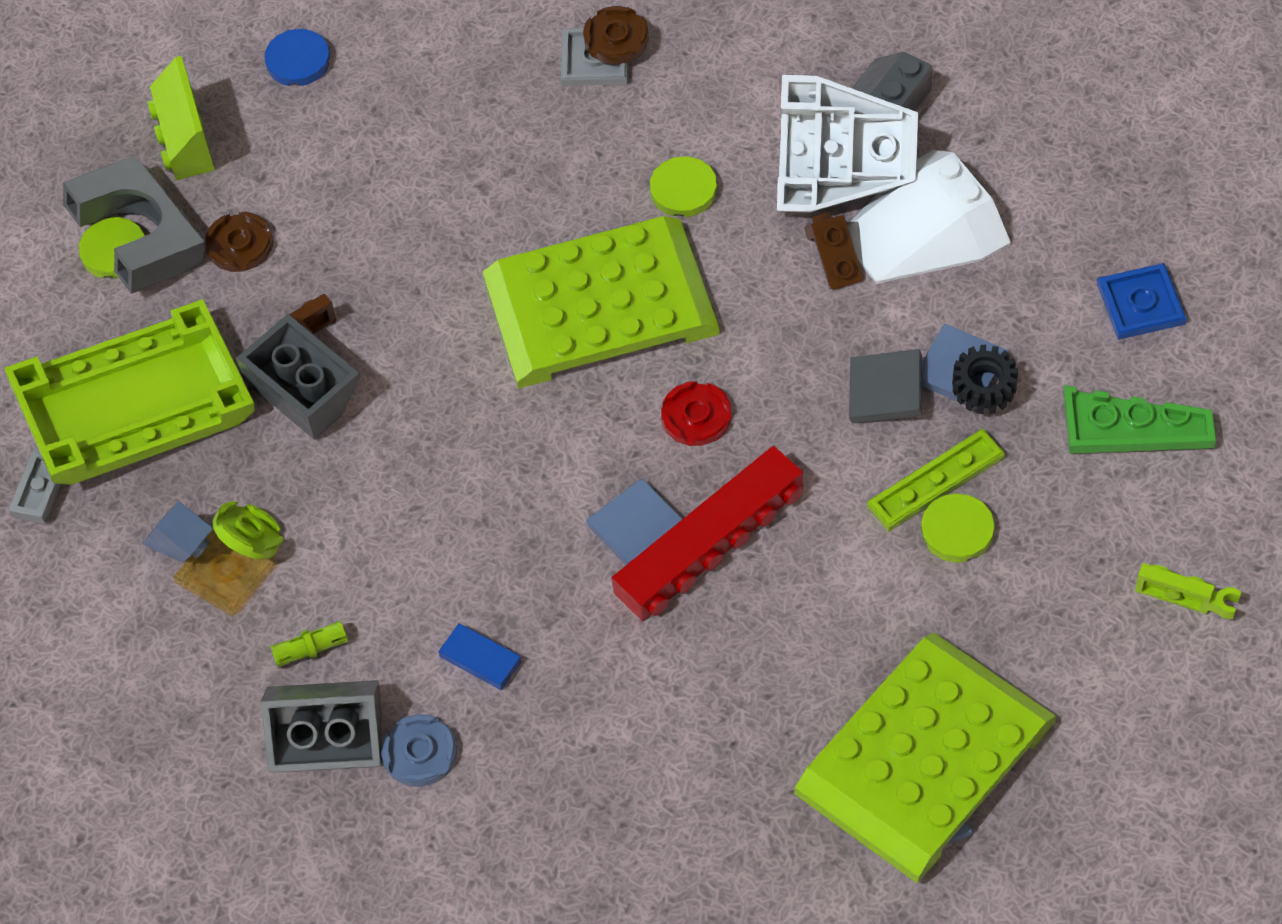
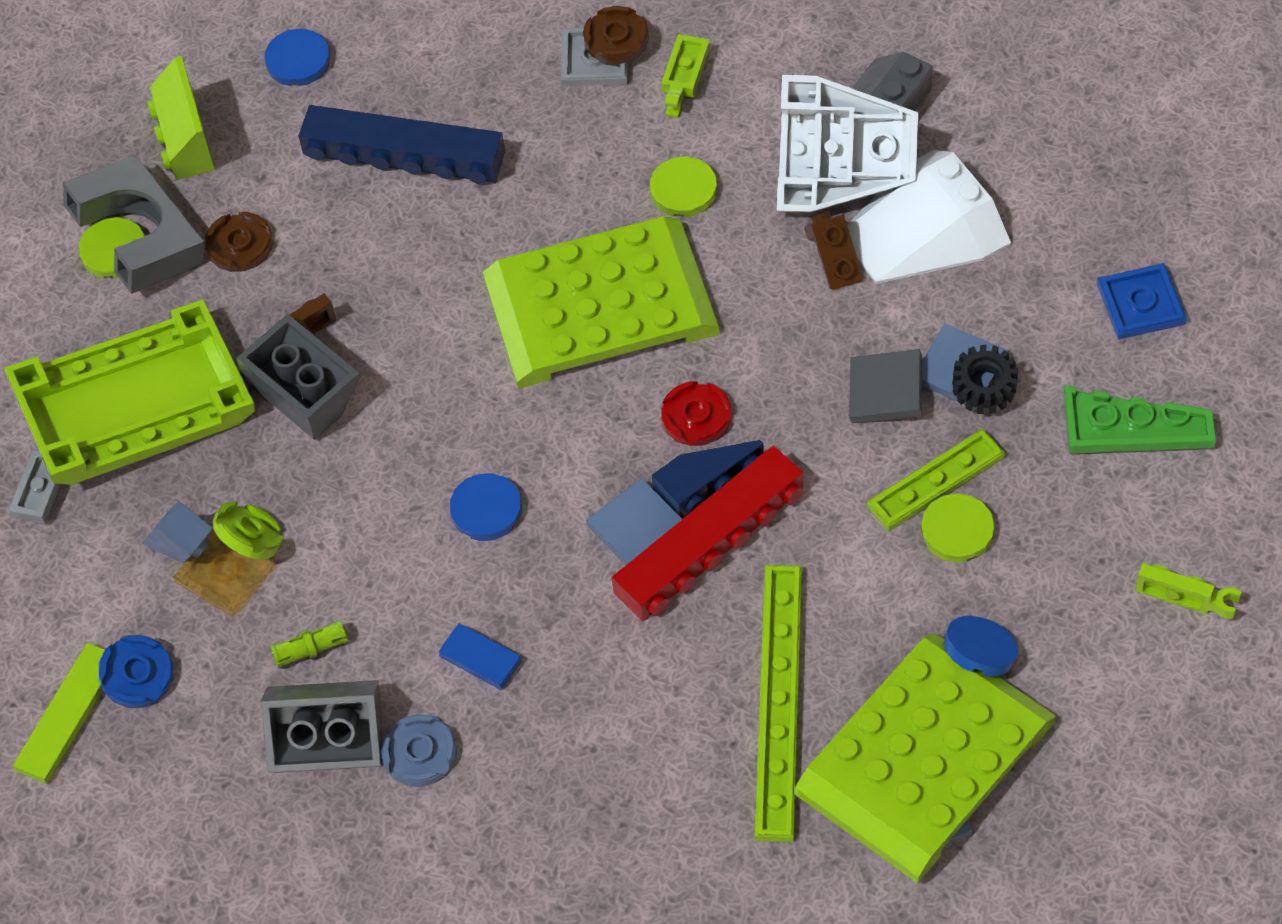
(62, 718): none -> lime tile
(135, 671): none -> blue tile
(402, 144): none -> dark blue brick
(485, 506): none -> blue tile
(683, 71): none -> lime plate
(699, 474): none -> dark blue slope
(778, 704): none -> lime tile
(980, 645): none -> blue tile

